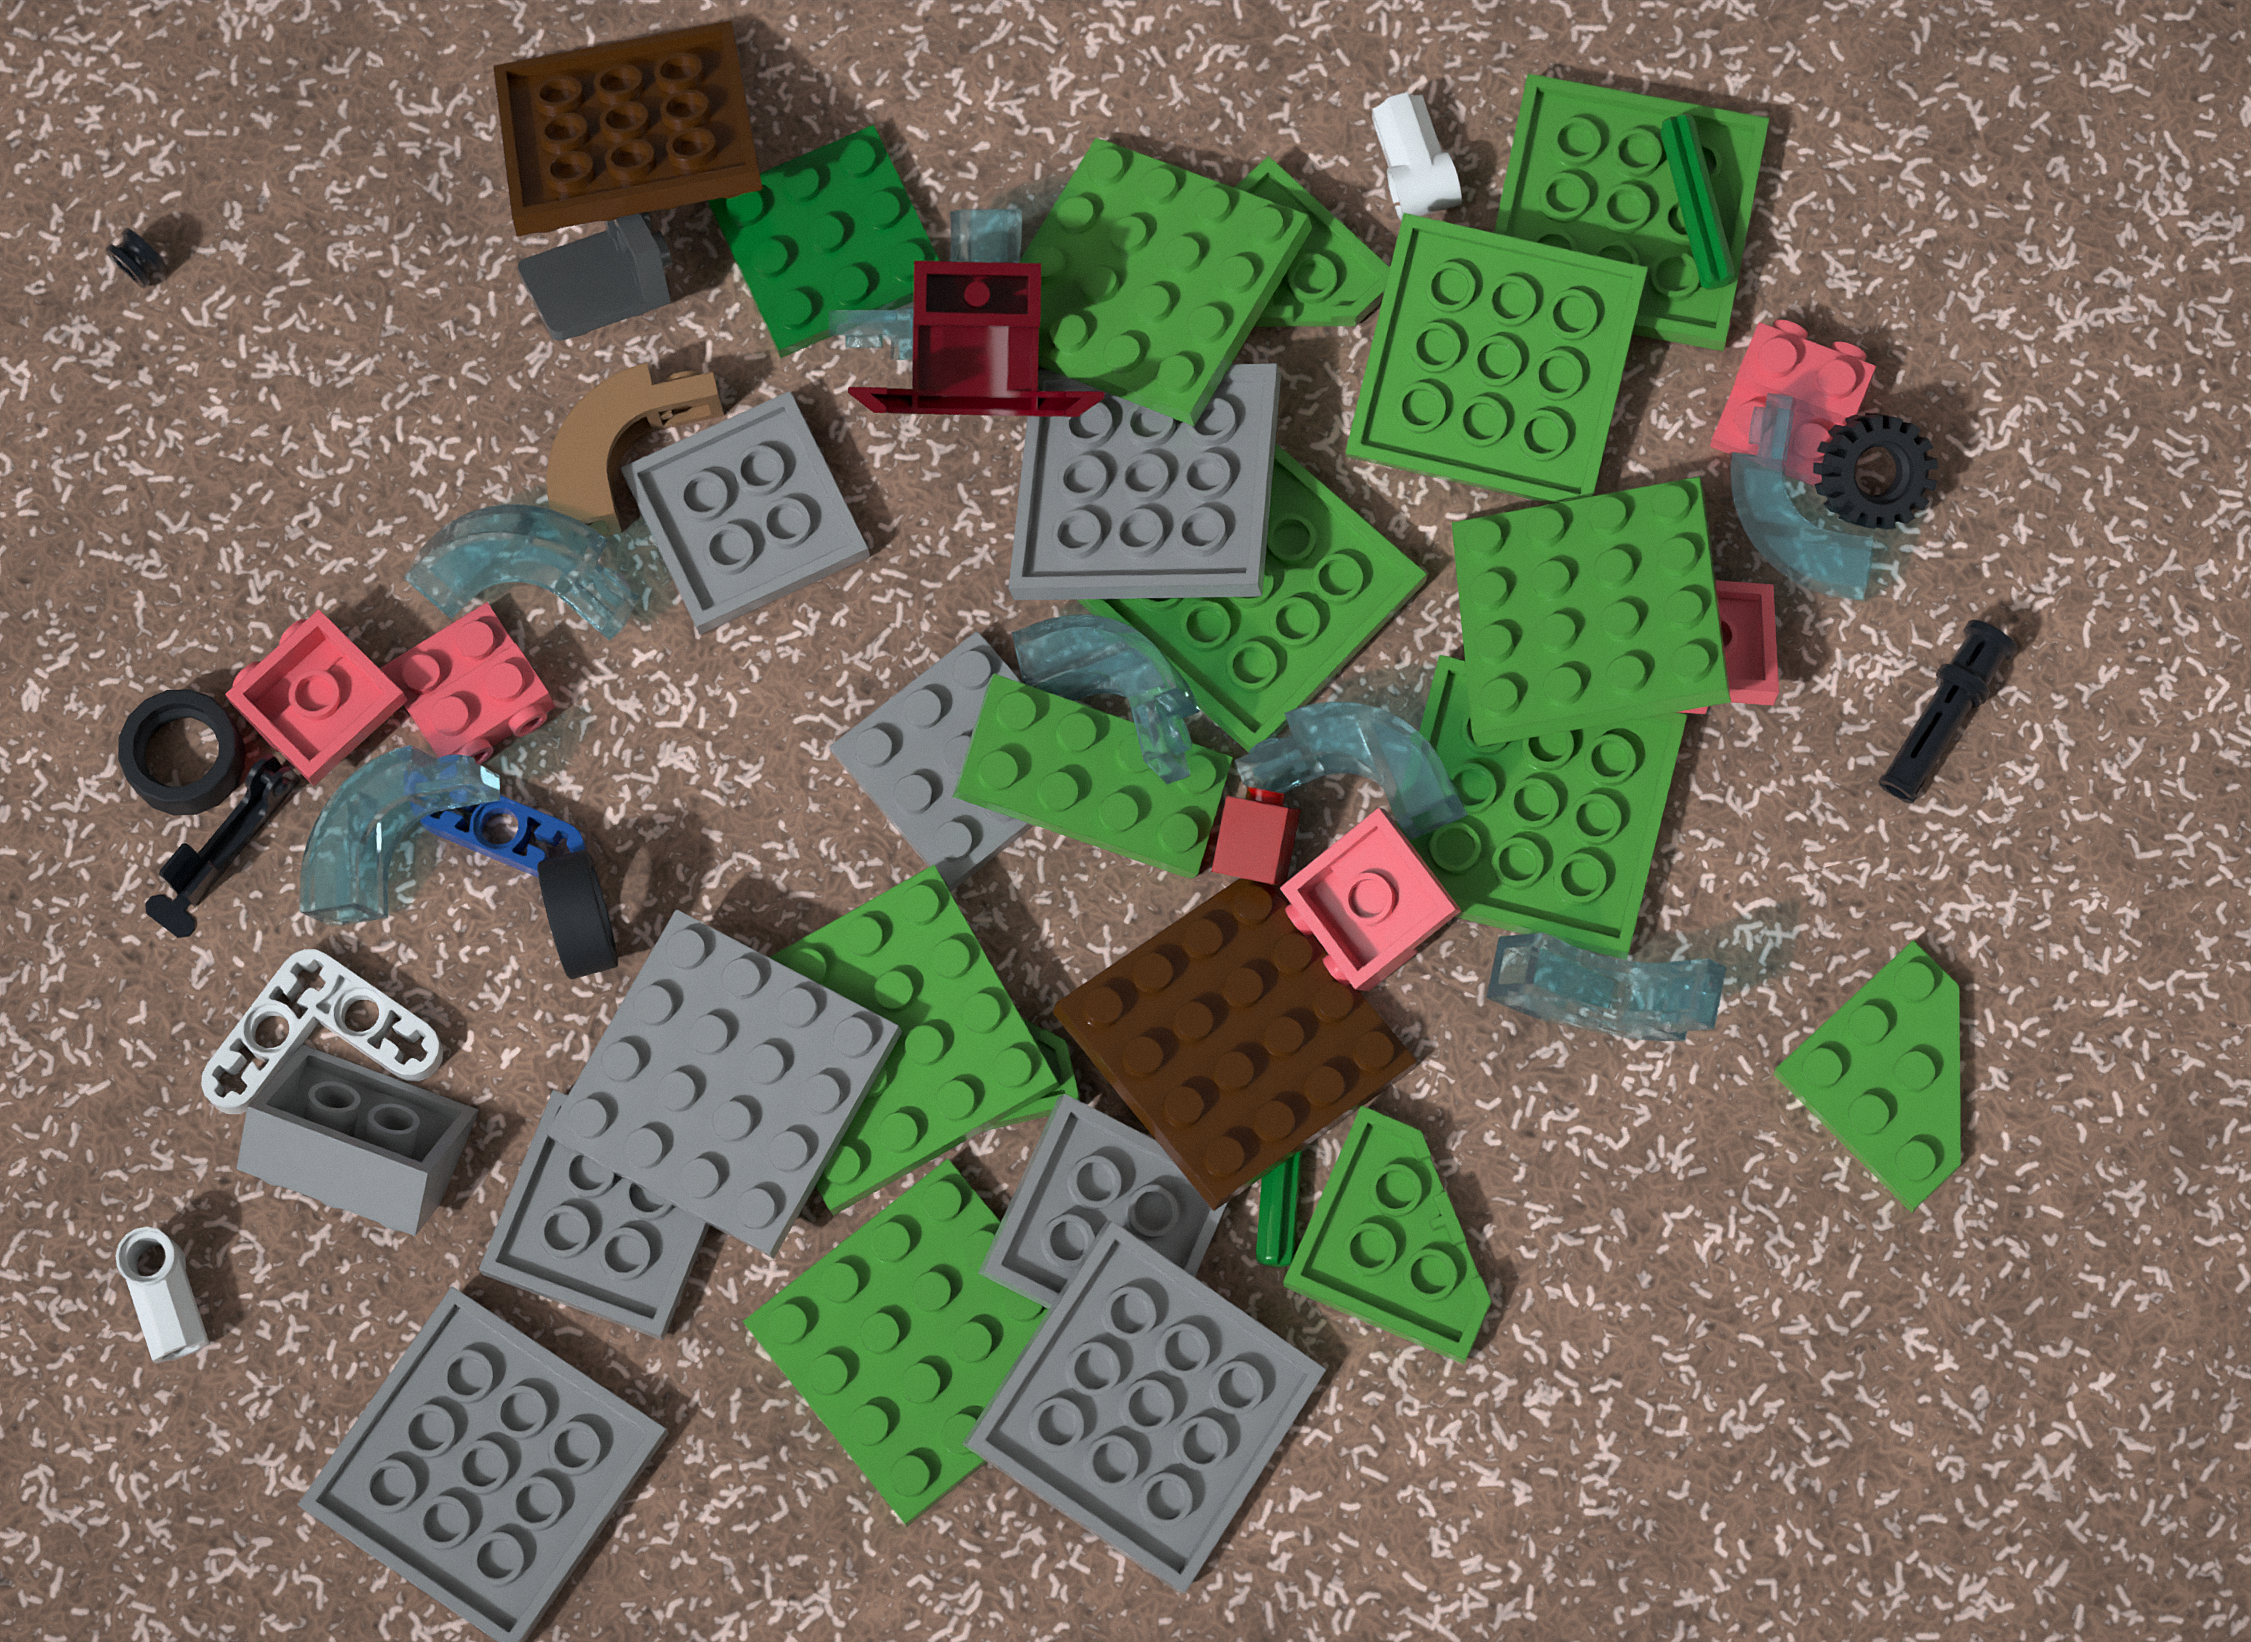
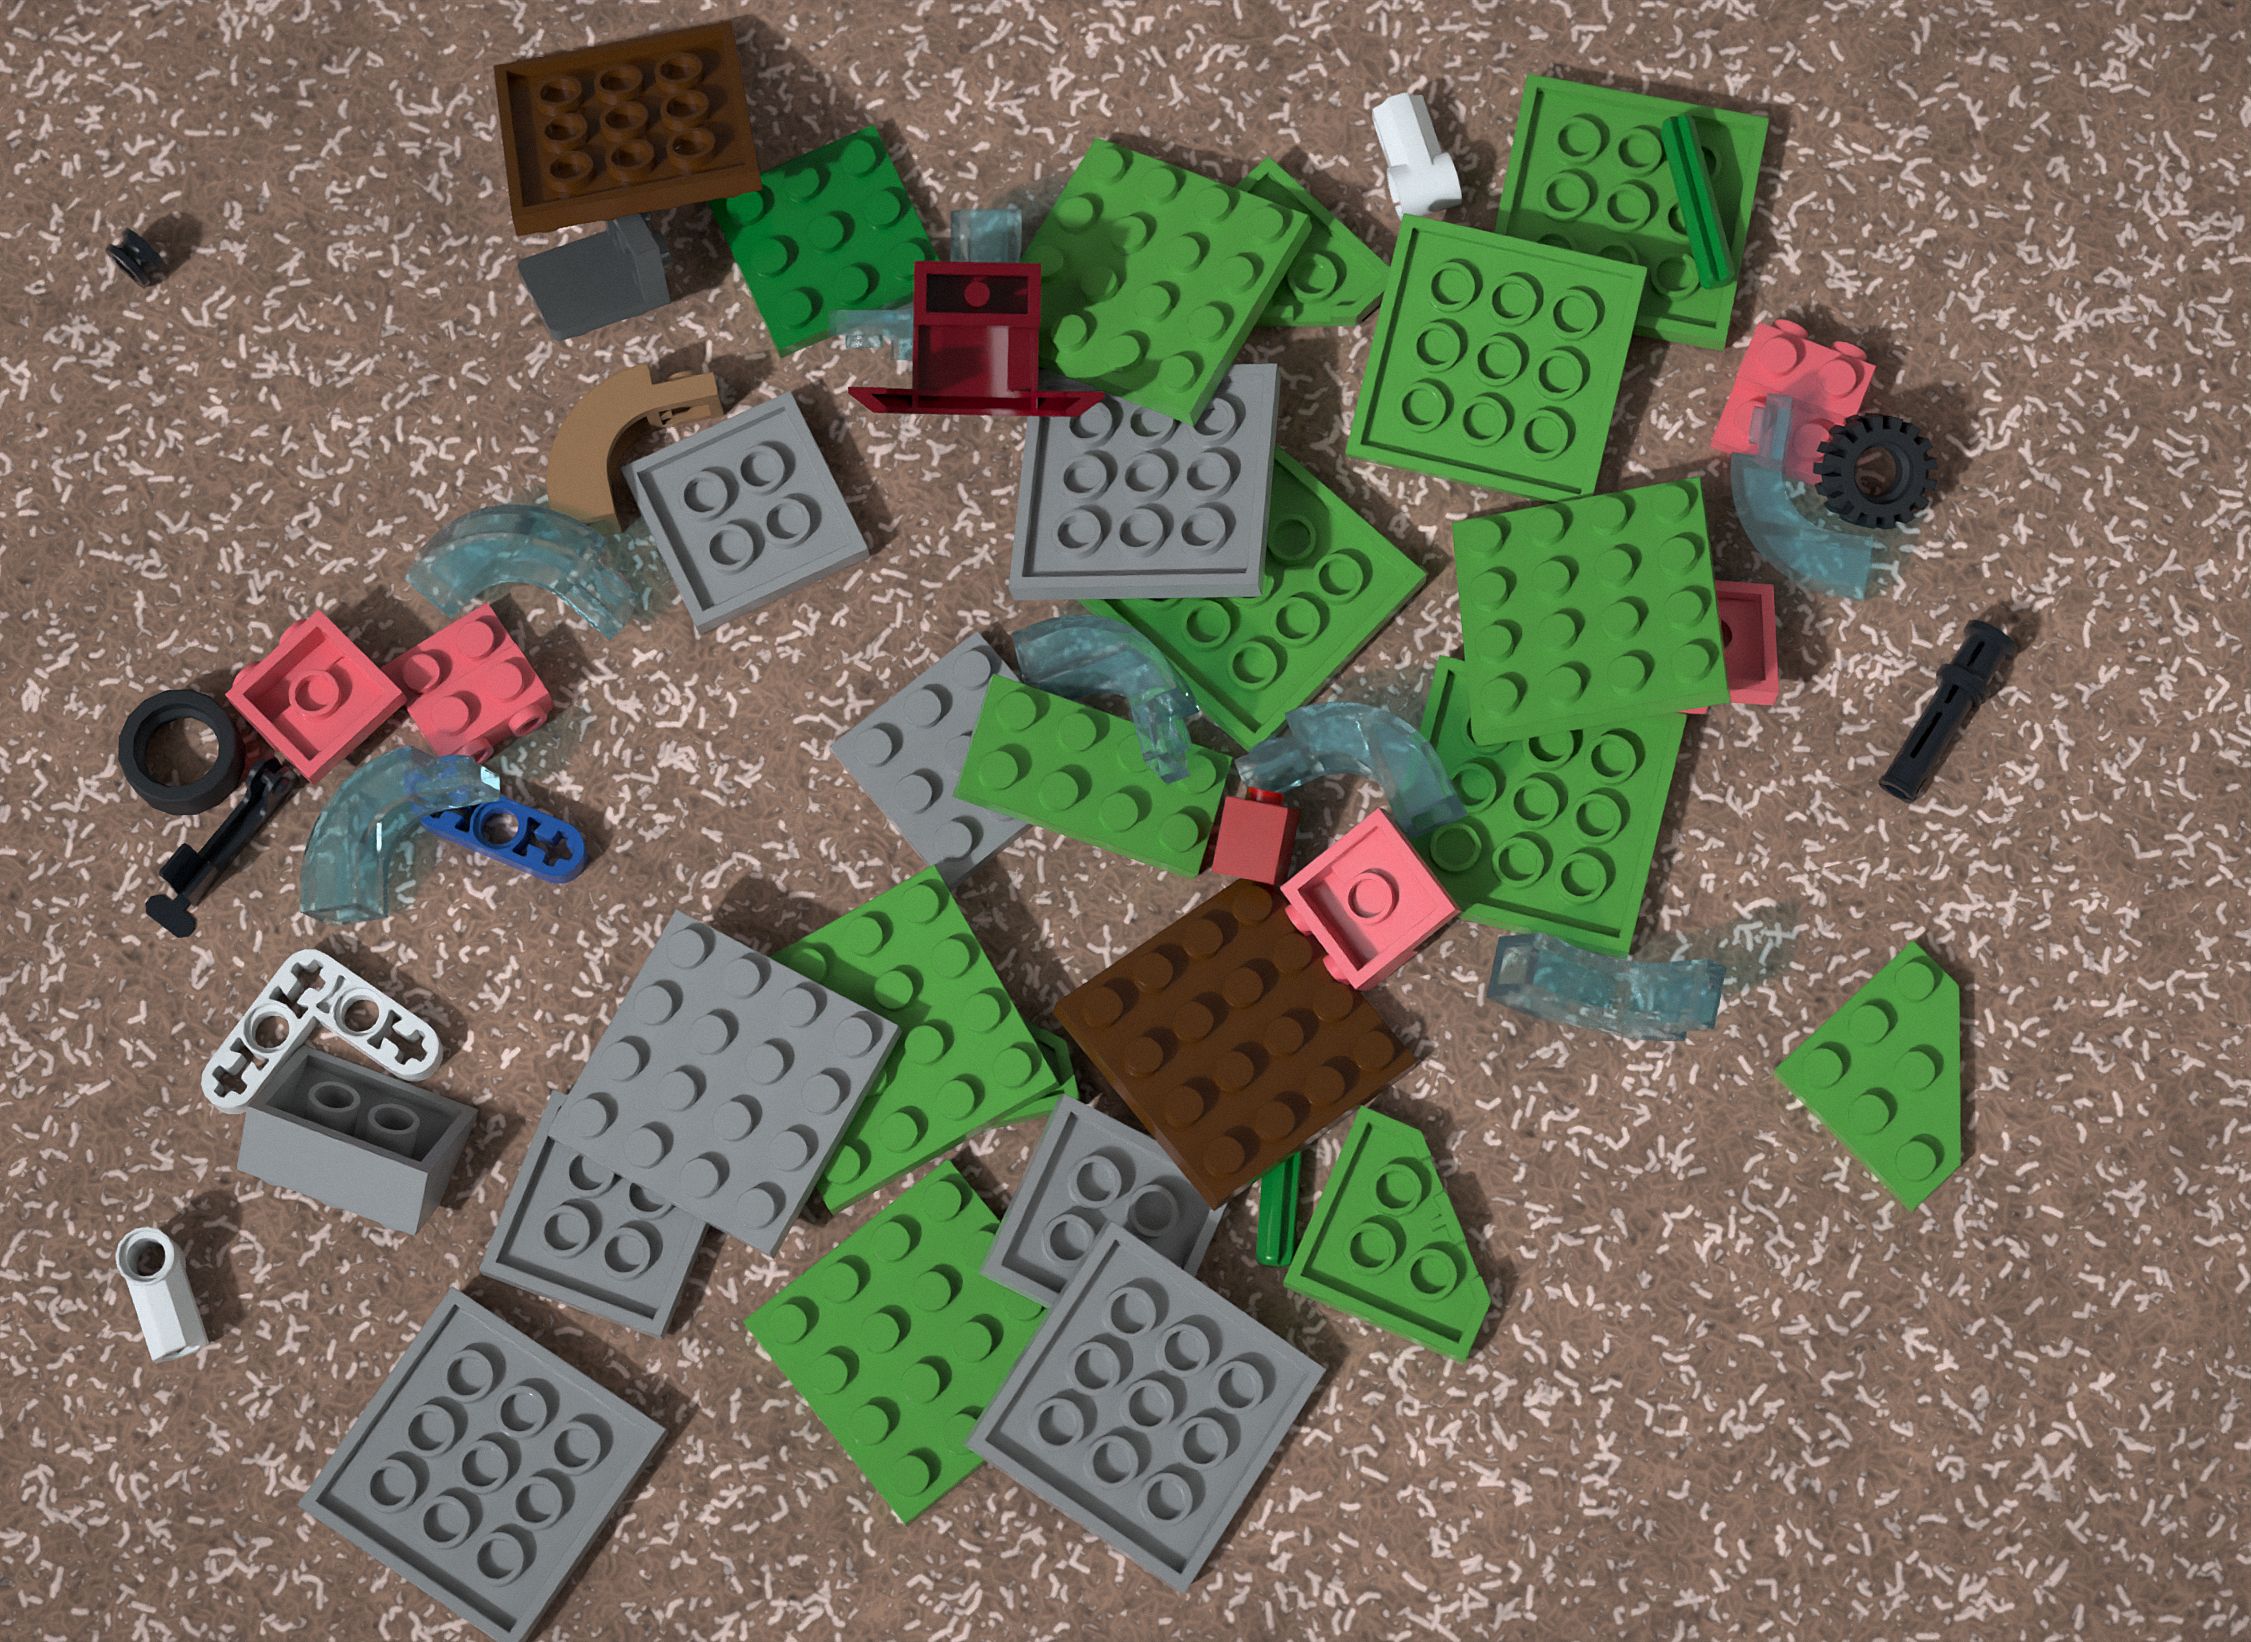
(577, 914): black tyre -> none

